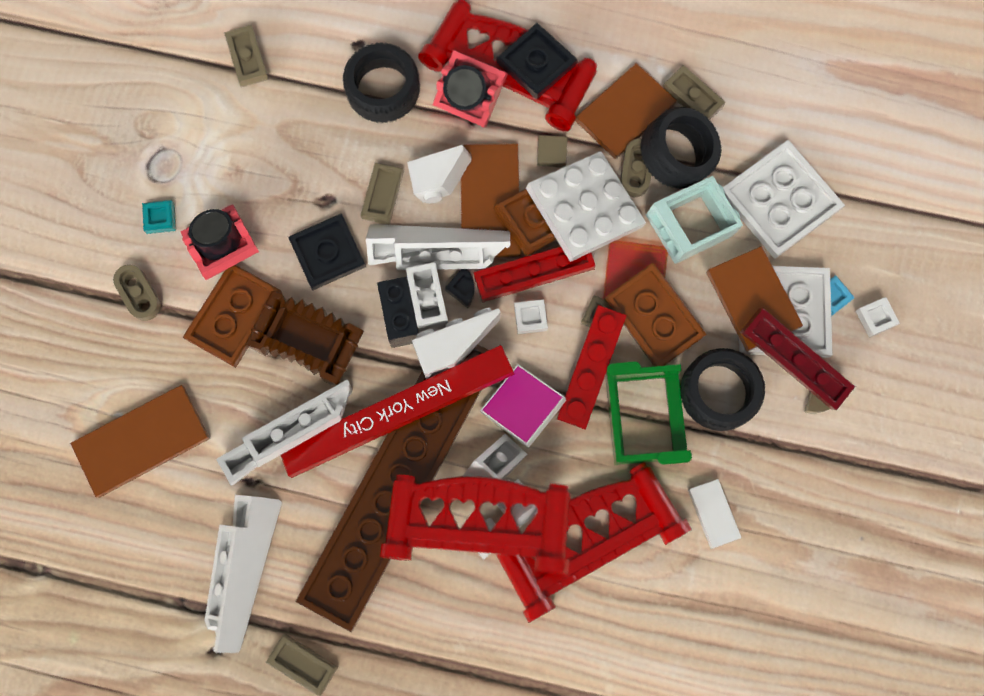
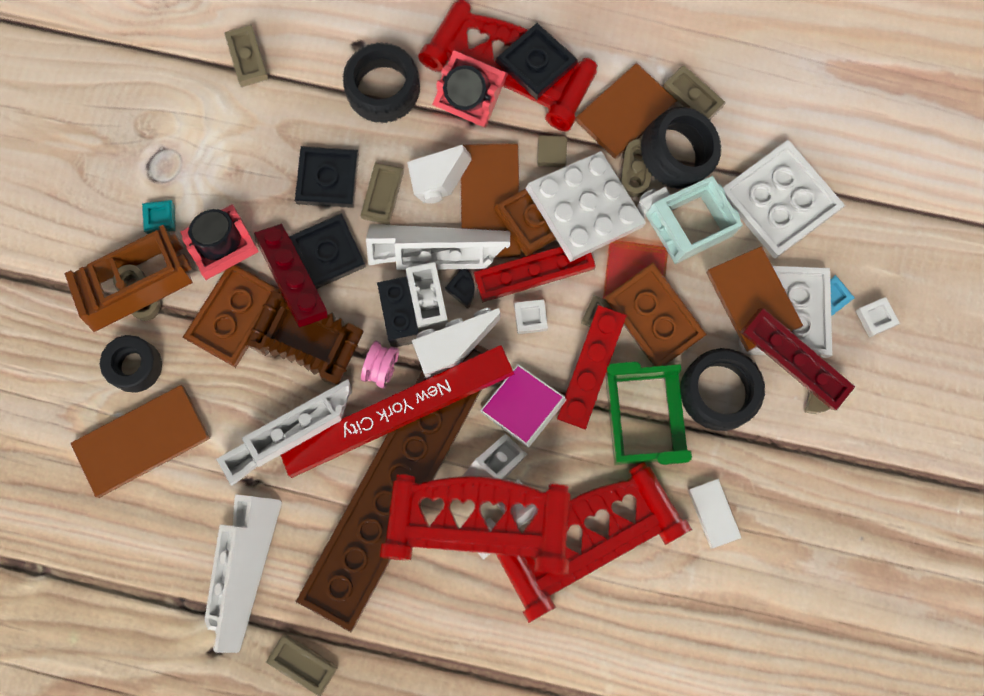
(102, 311): none -> dark orange door
(117, 351): none -> black tyre
(290, 275): none -> dark red plate
(327, 177): none -> black tile
(379, 364): none -> bright pink wheel
(649, 198): none -> white plate

